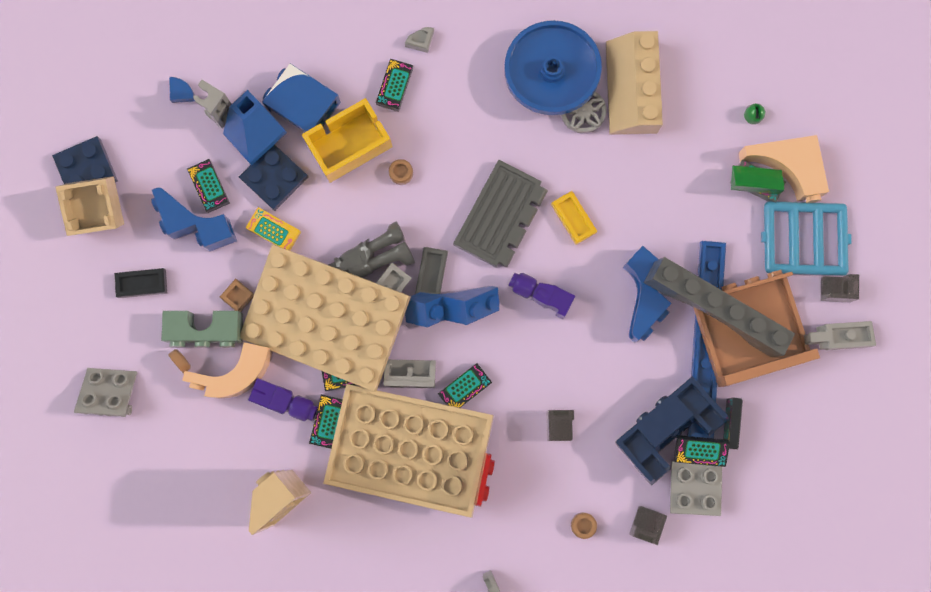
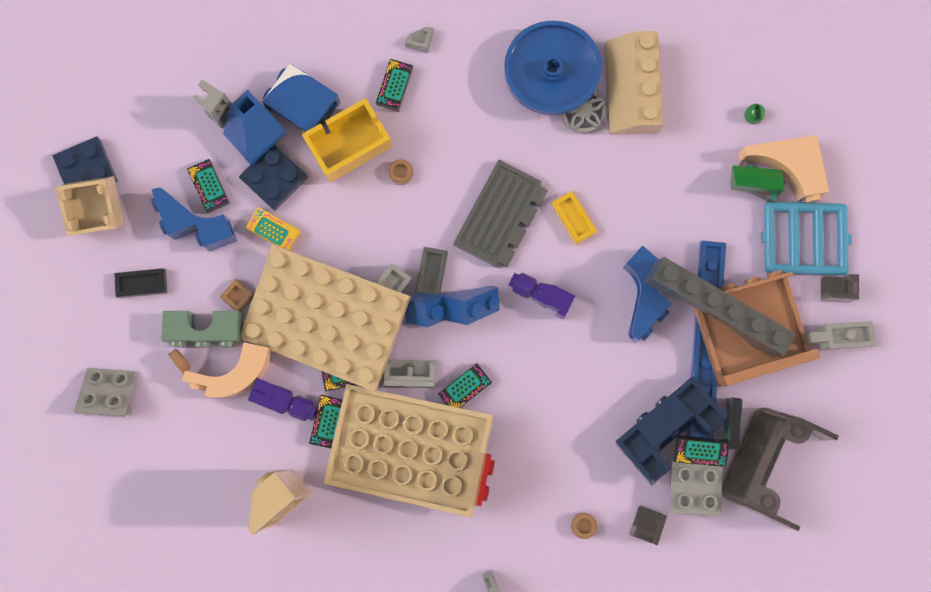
(180, 91): blue tile -> none
(361, 258): dark grey piece -> none
(559, 425): clear smoke panel -> none
(756, 457): none -> clear smoke windscreen

